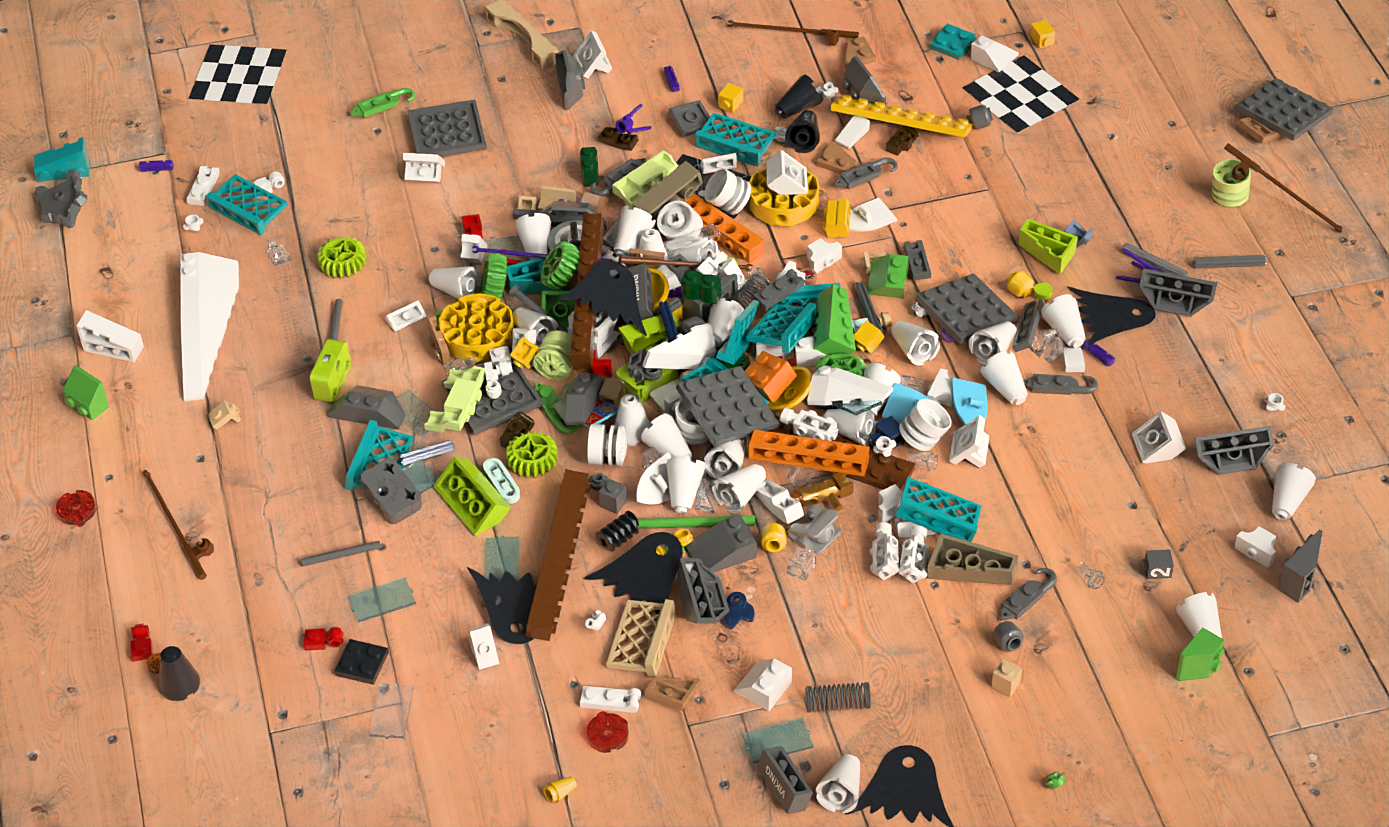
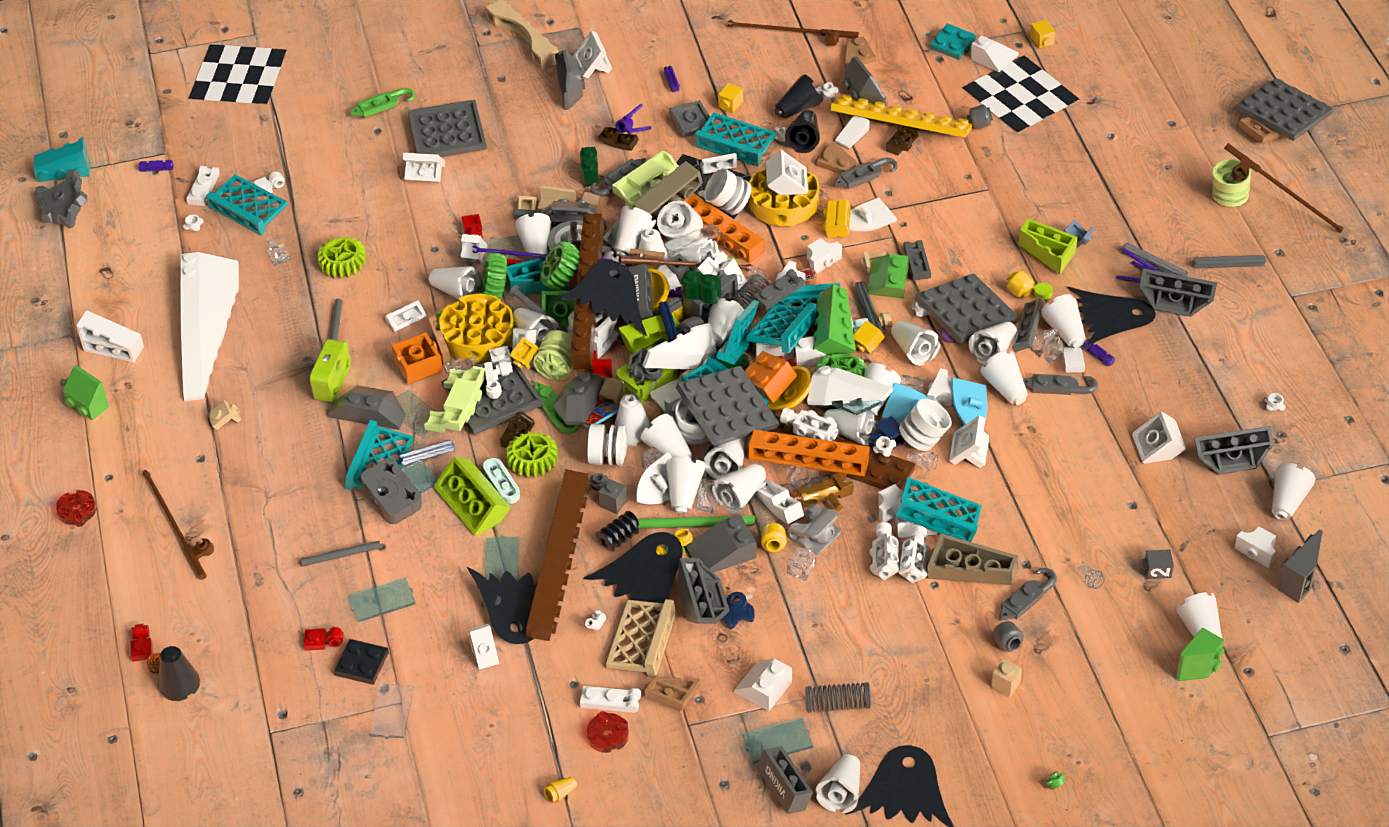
(417, 358): none -> orange brick

